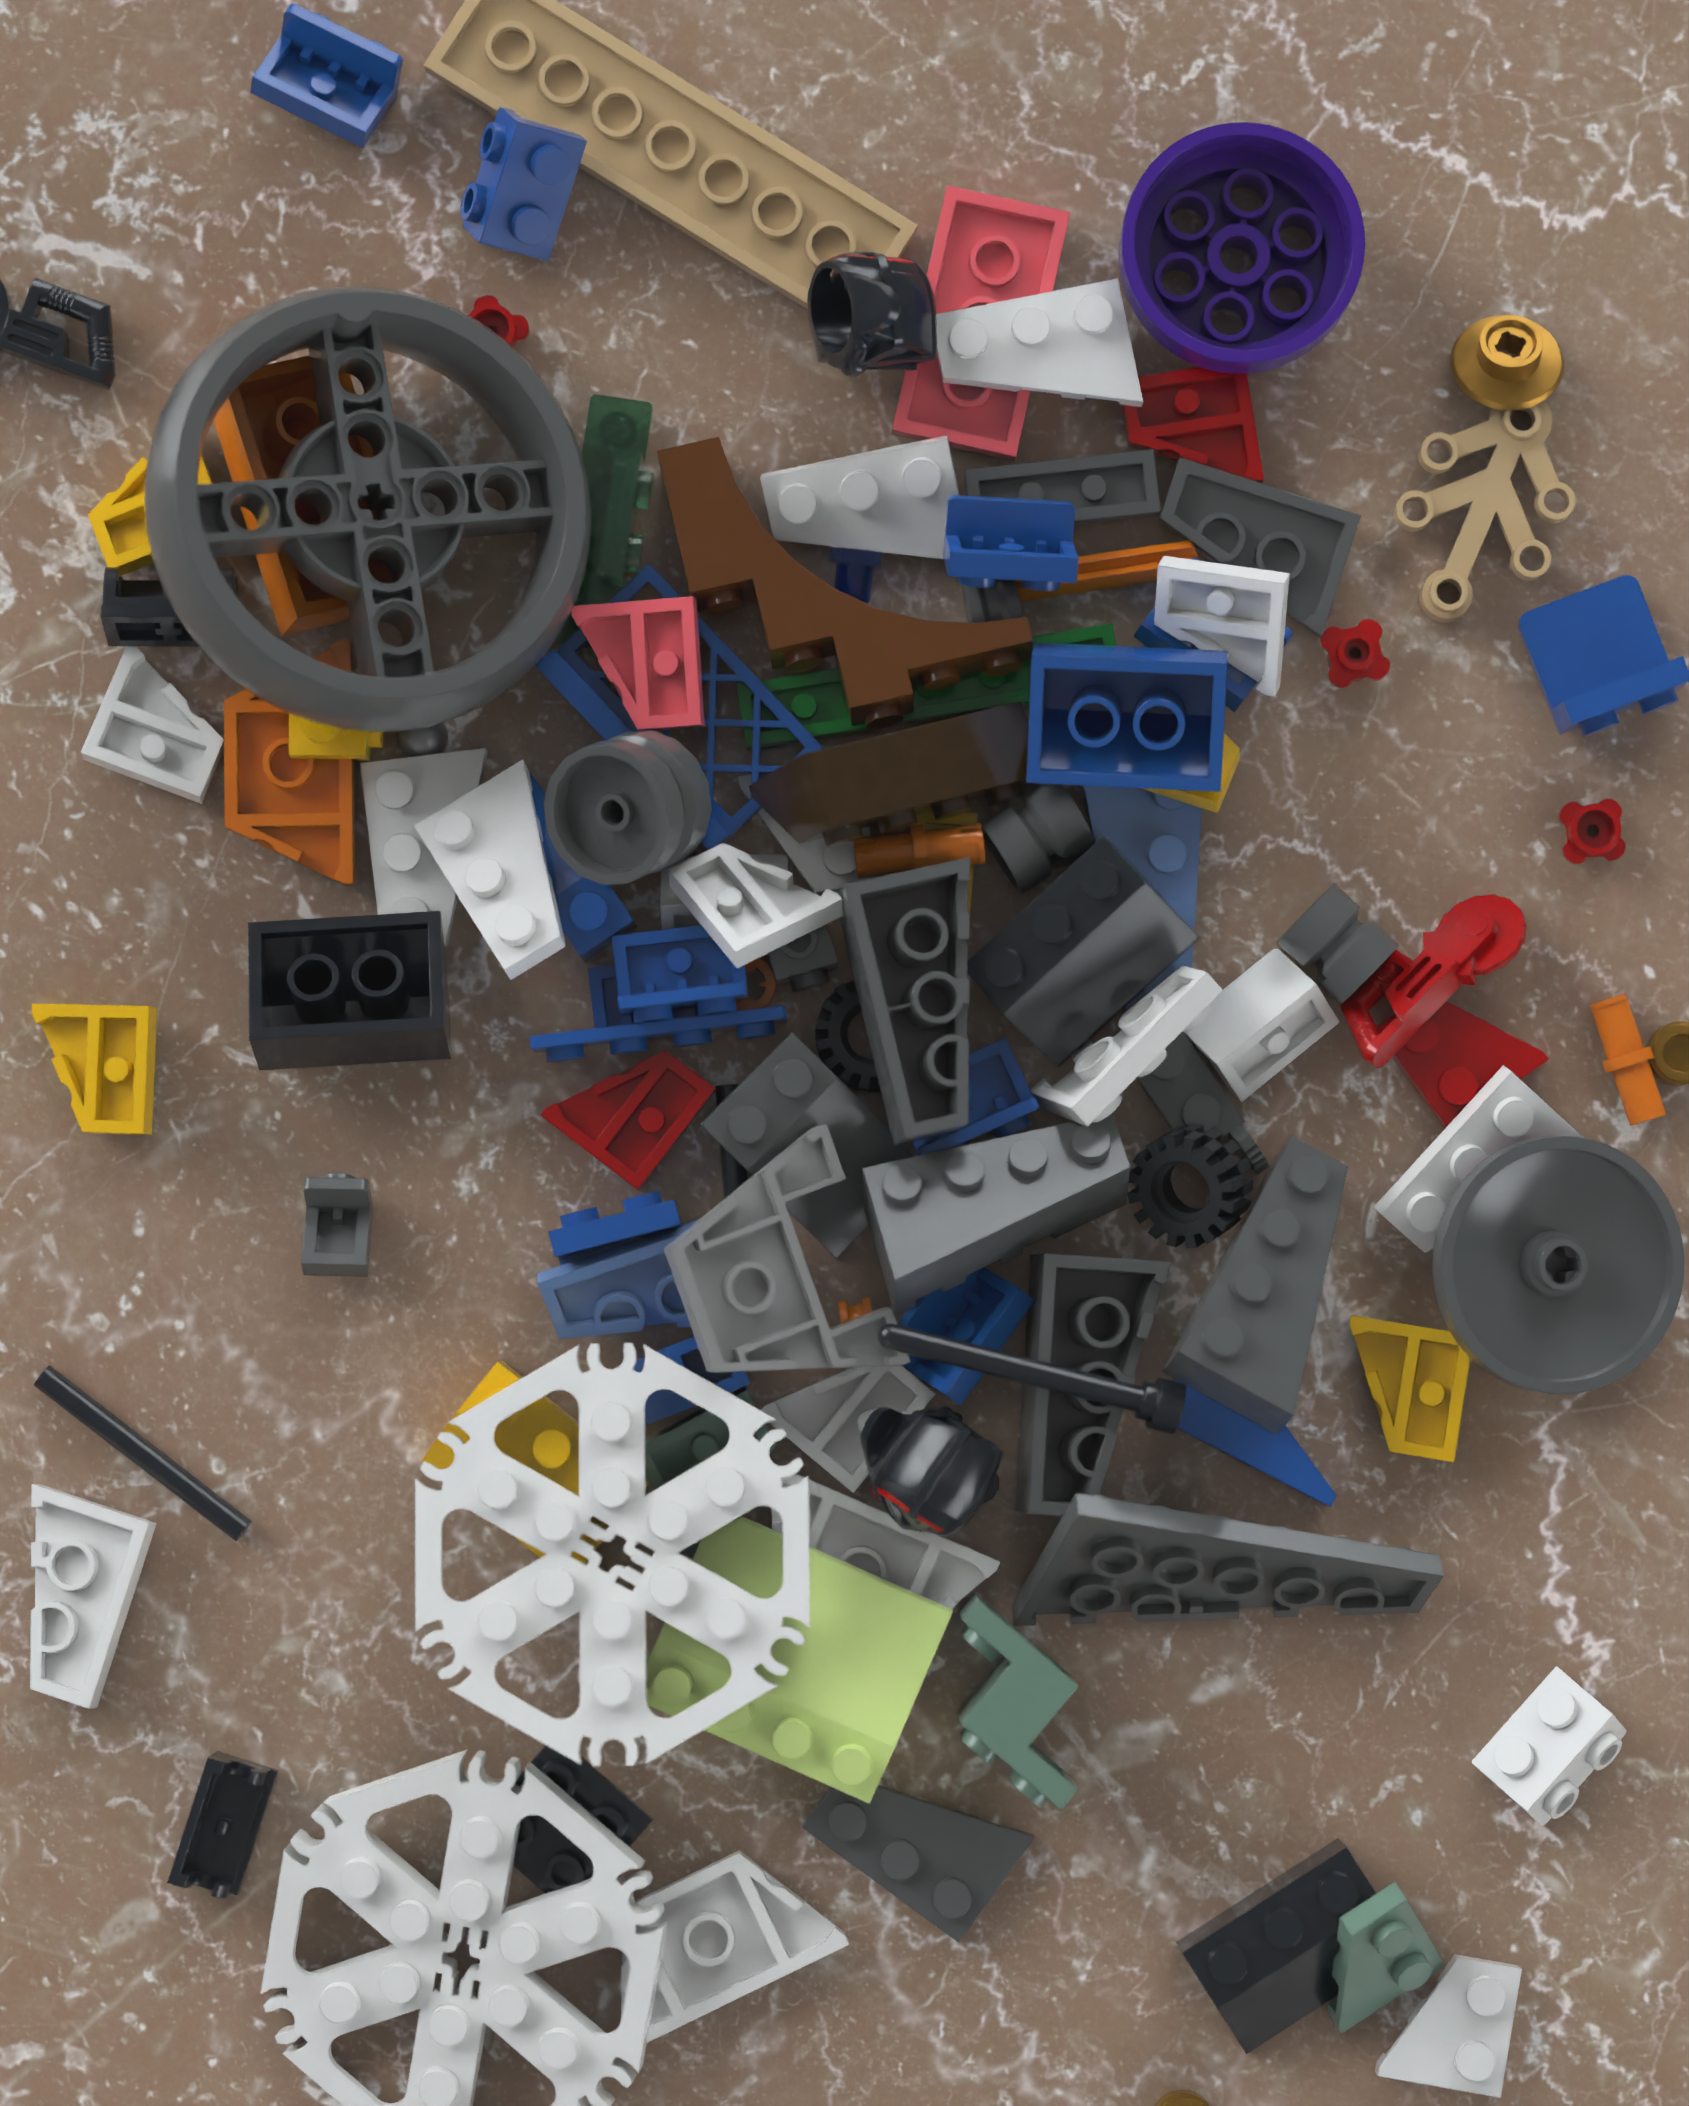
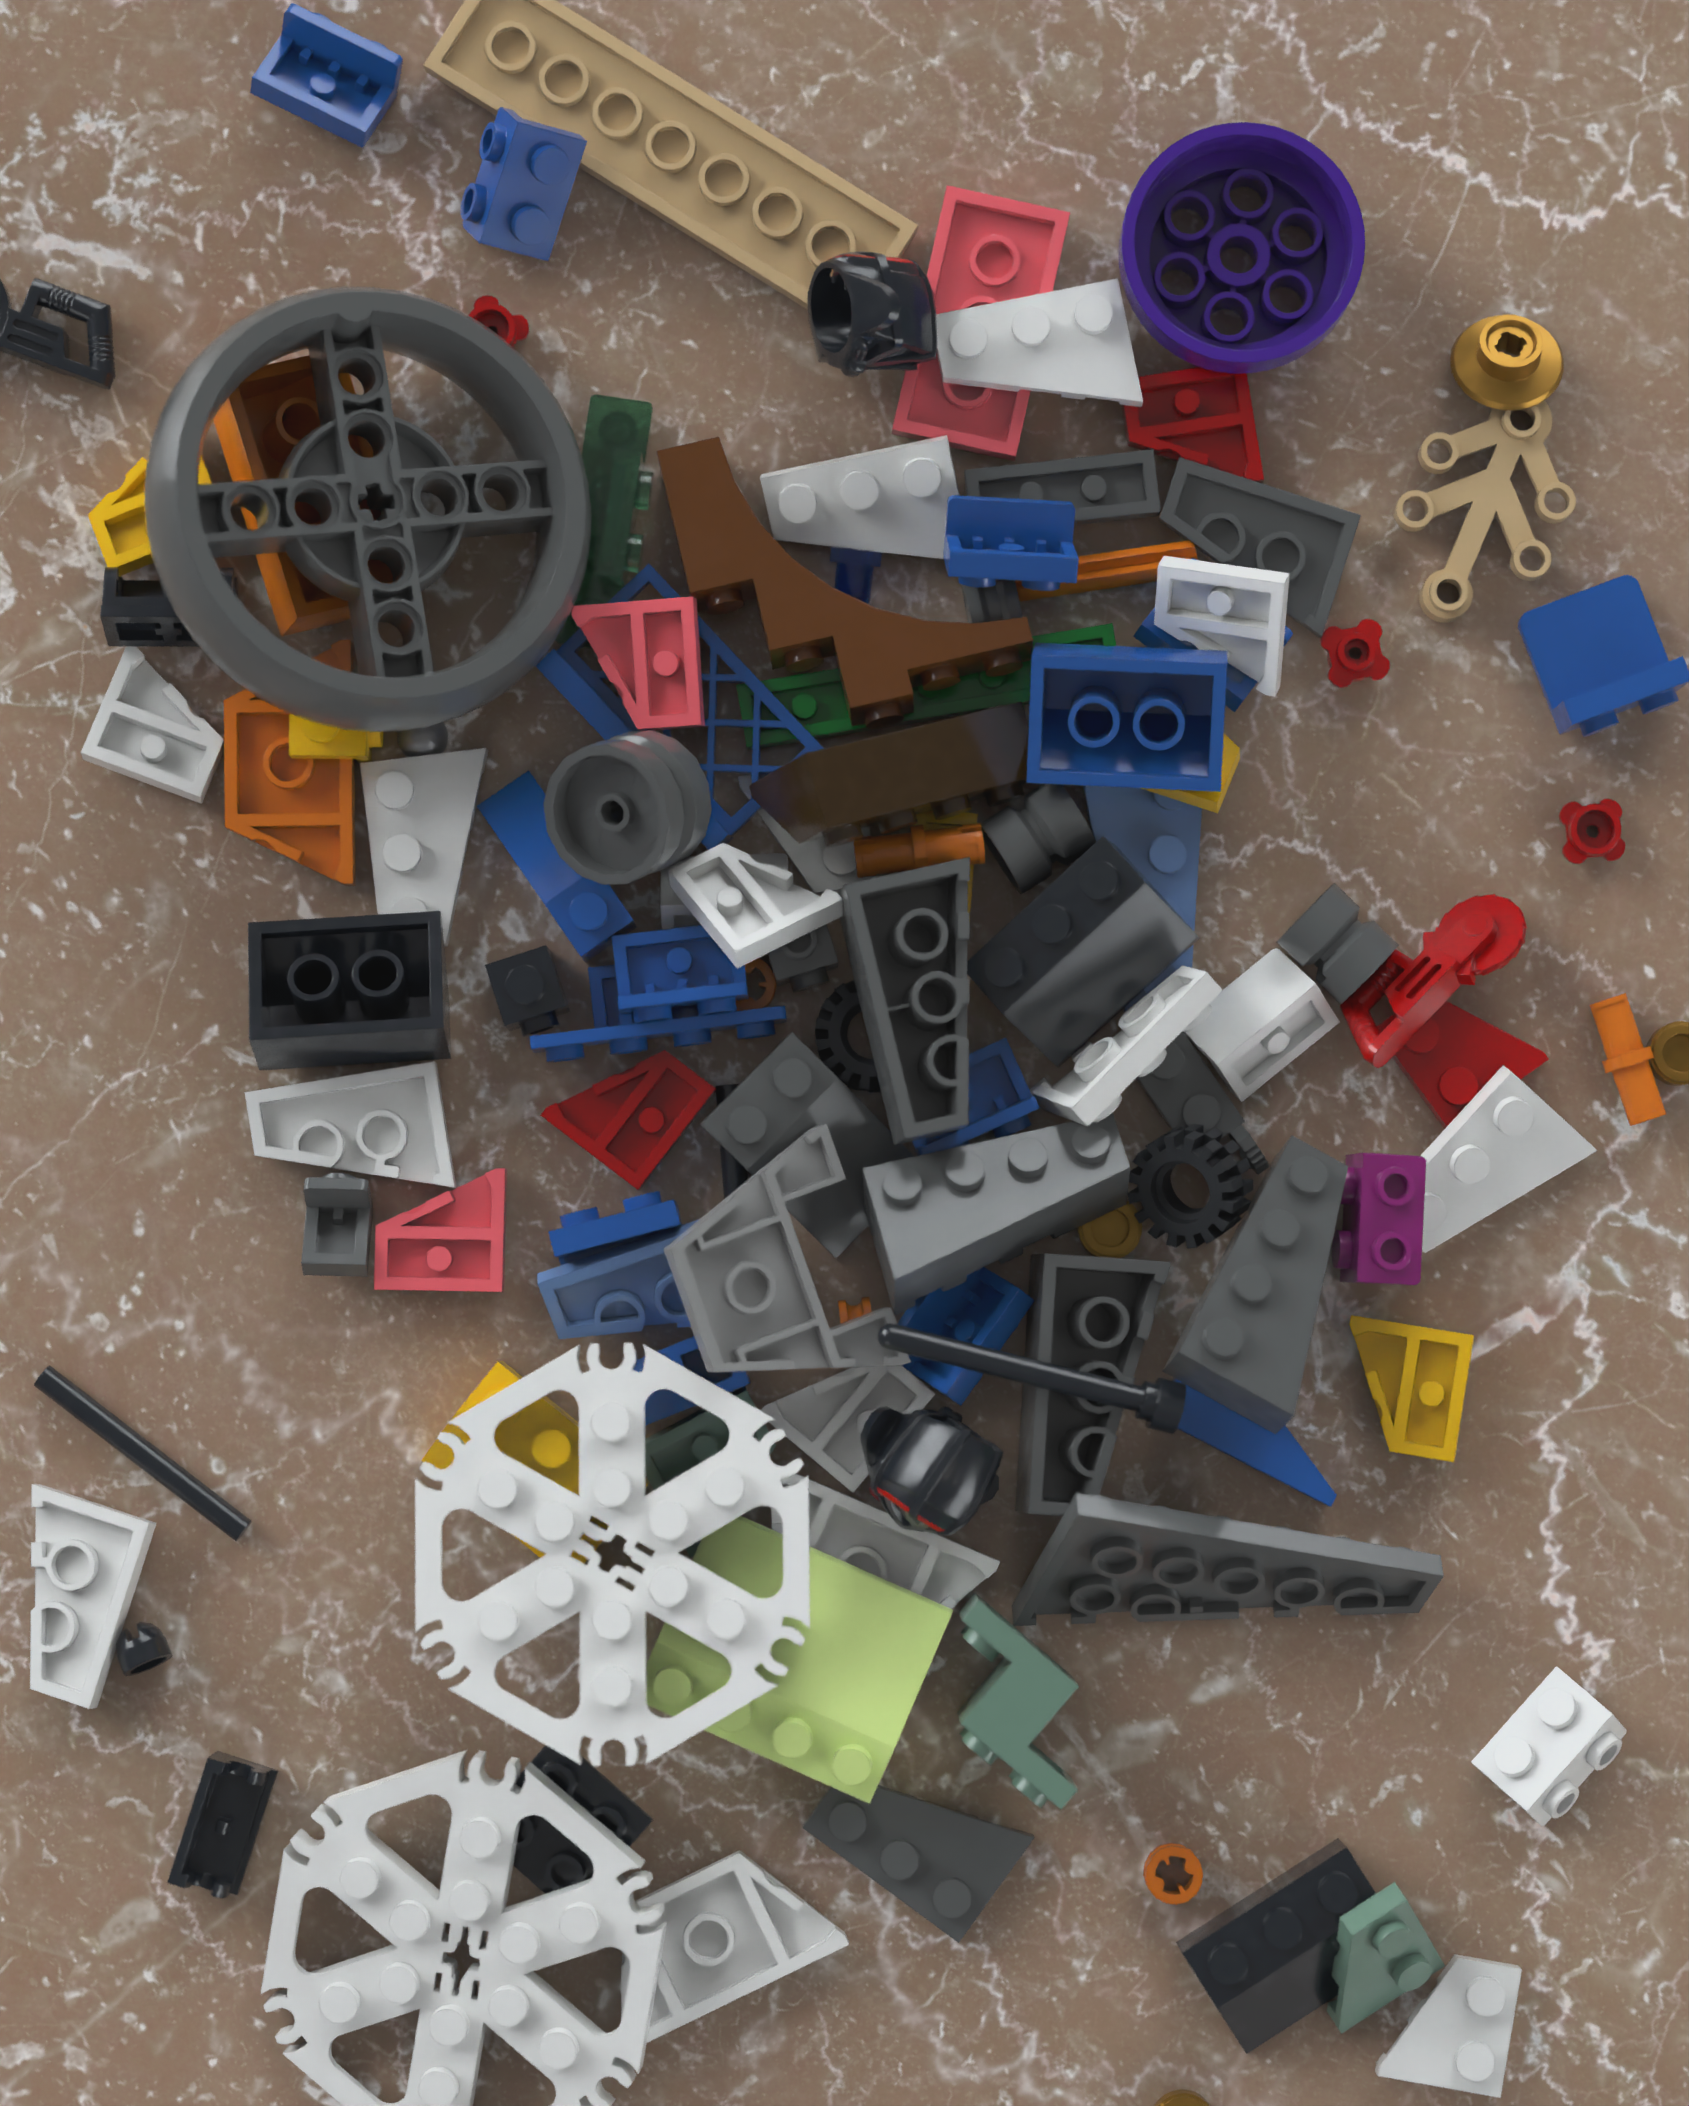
(105, 1062): yellow wing -> none
(142, 1652): none -> black hinge
(358, 1123): none -> white wing
(447, 1241): none -> coral wing
(499, 868): white wing -> none
(528, 991): none -> black brick
(1112, 1234): none -> pearl gold tile
(1189, 1863): none -> orange bush
(1381, 1220): none -> magenta bracket
(1558, 1264): dark grey dish -> none

